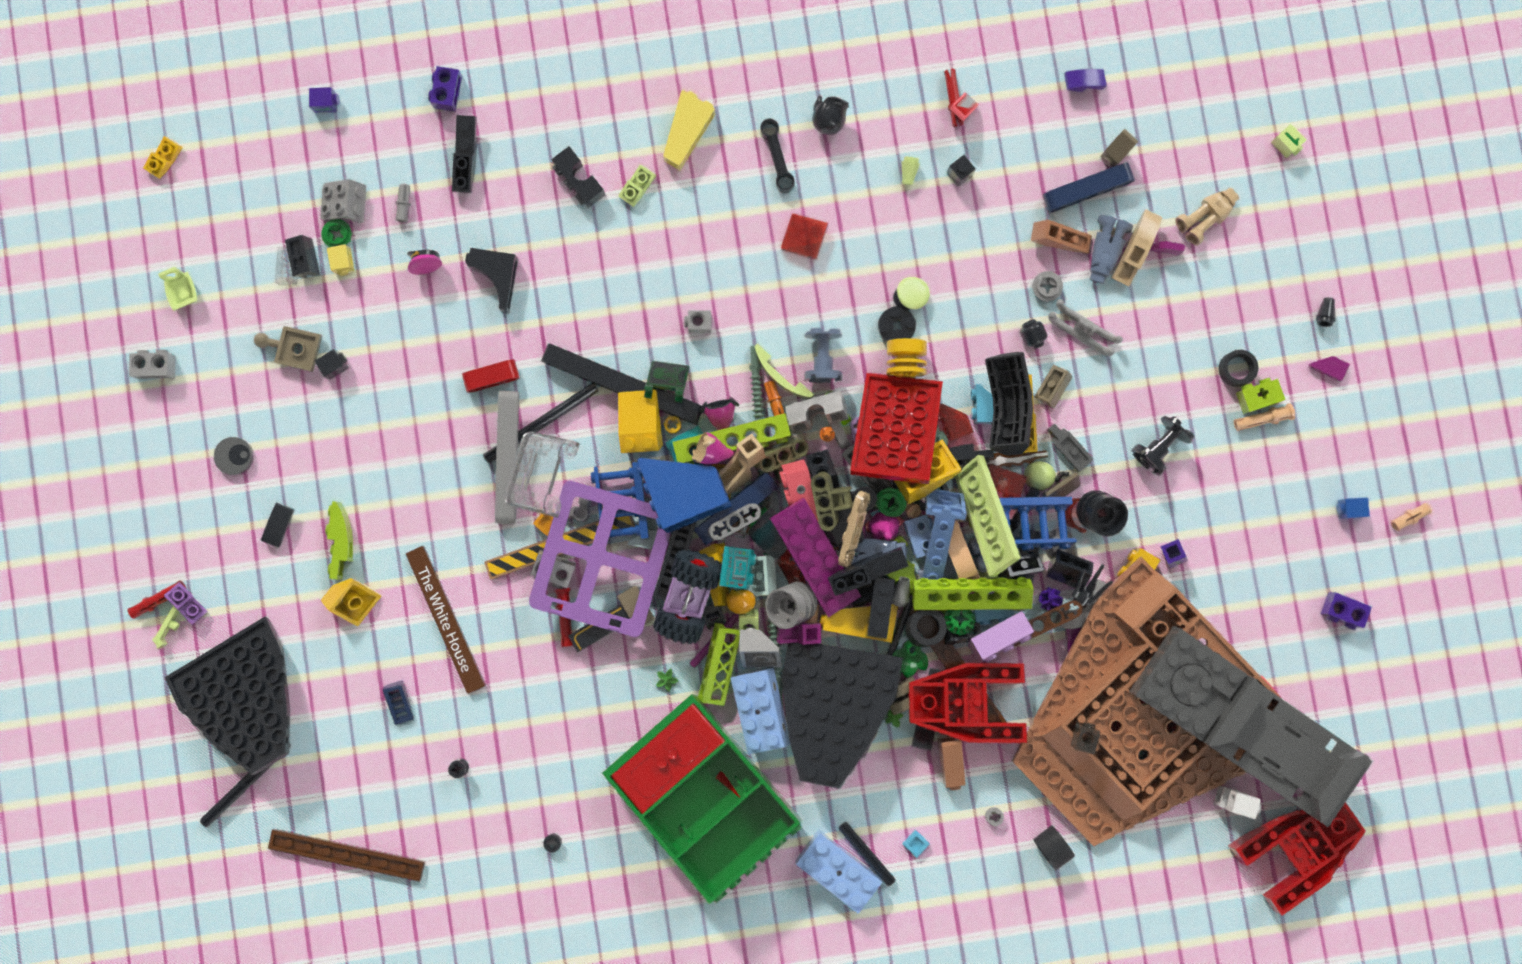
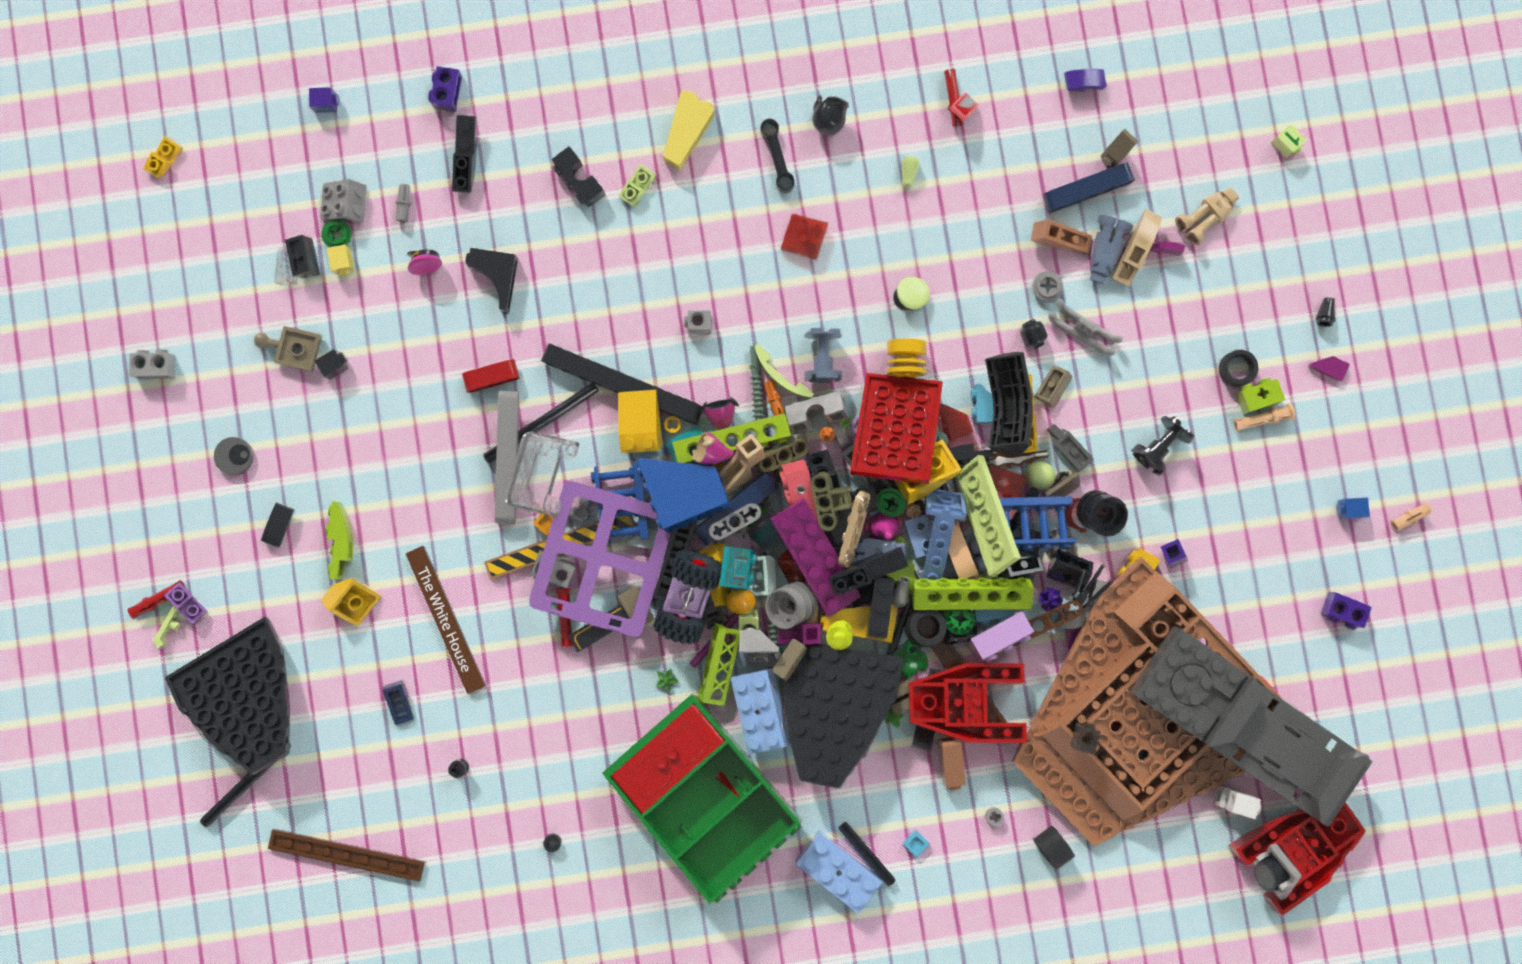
(178, 289): yellowish green piece -> none
(667, 377): flag -> none
(789, 659): none -> dark tan slope
(840, 635): none -> neon yellow piece
(896, 314): black plate -> none
(961, 170): black brick -> none
(1276, 872): none -> piece

